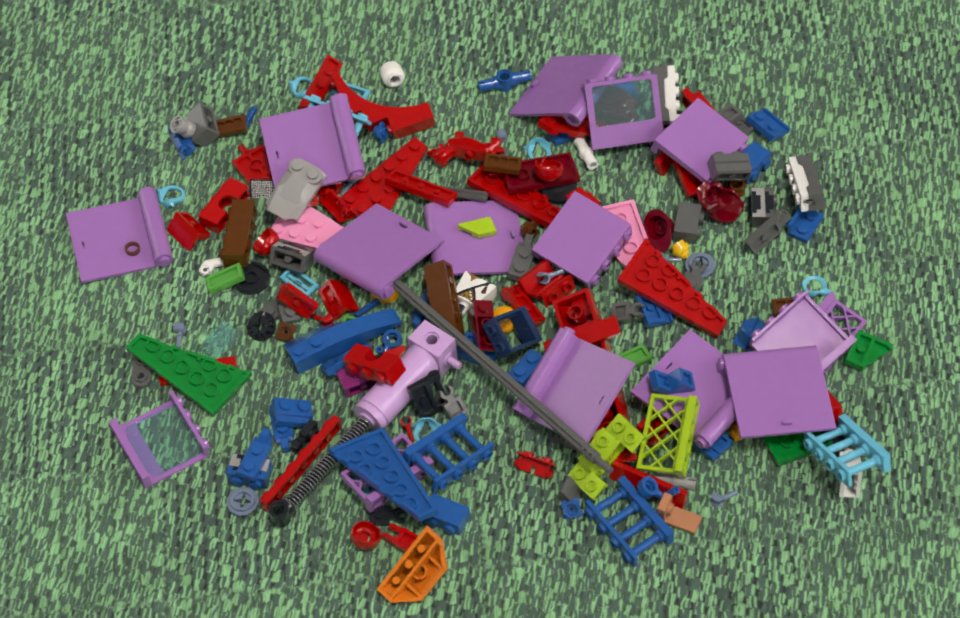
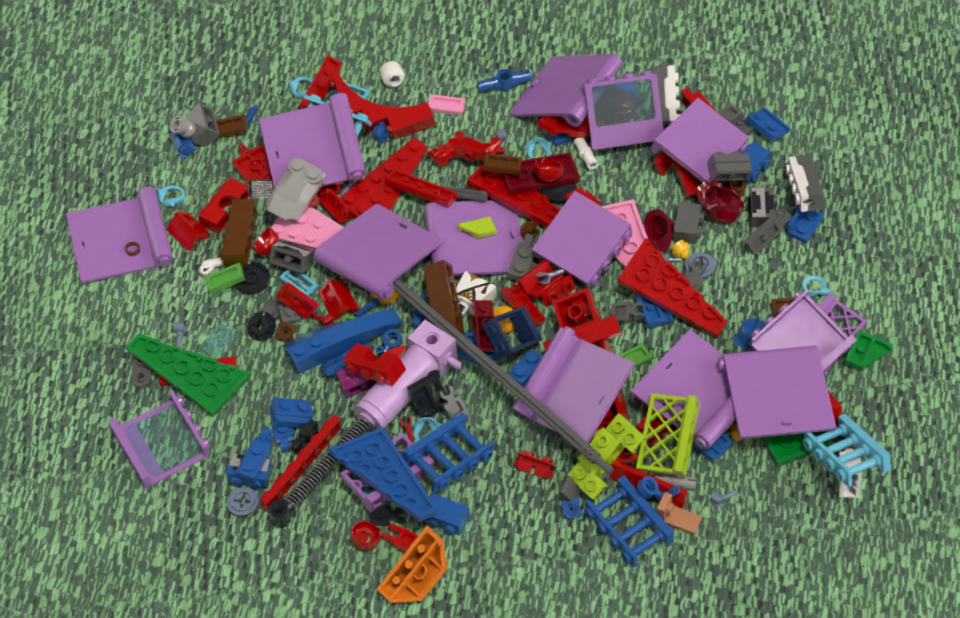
(446, 104): none -> bright pink tile
(673, 382): blue slope -> none

